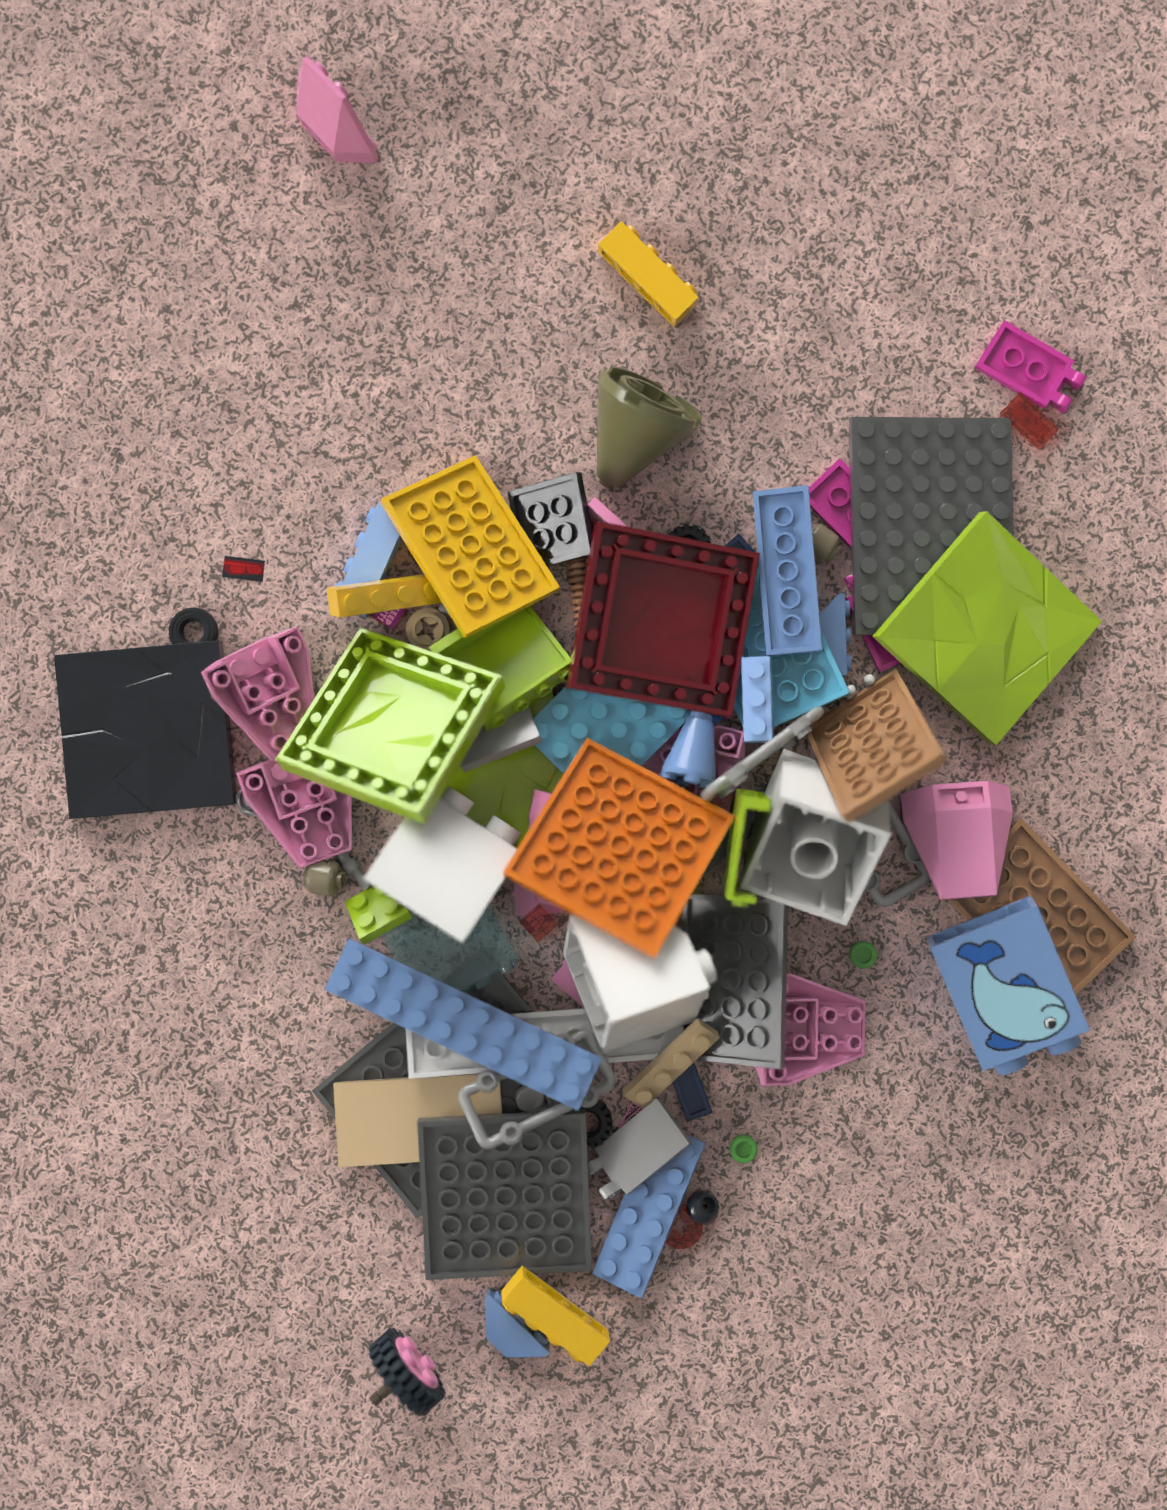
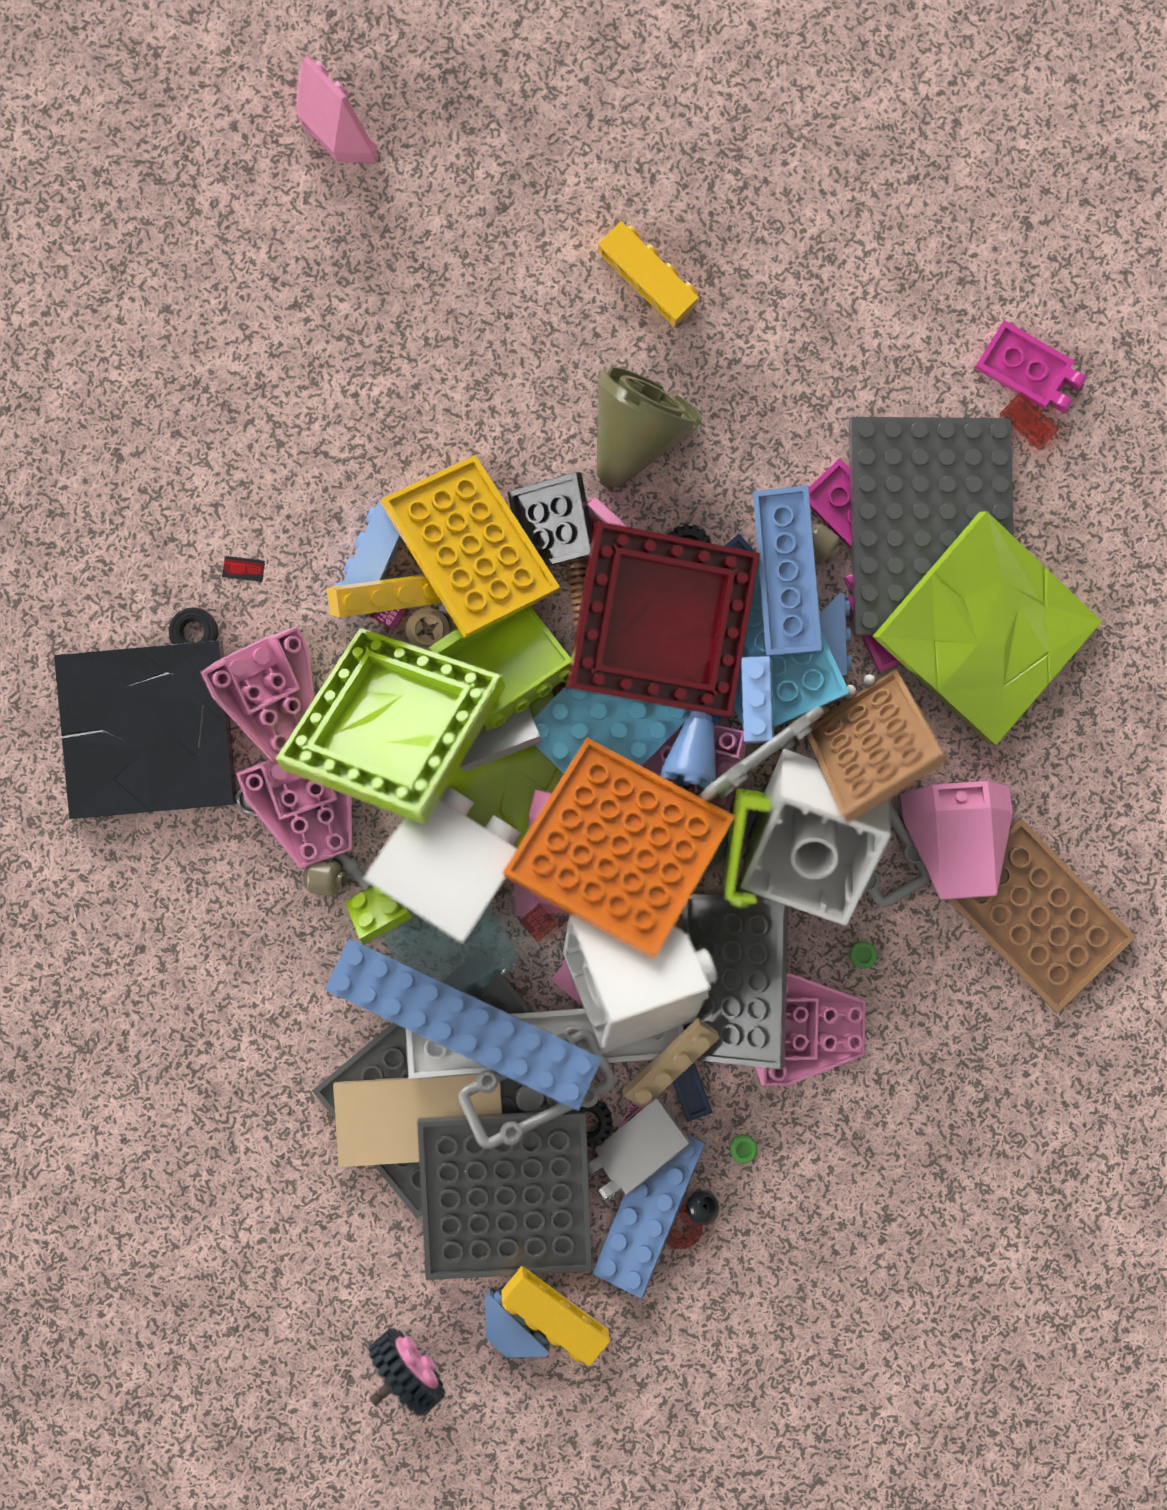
(1009, 986): medium blue brick -> none

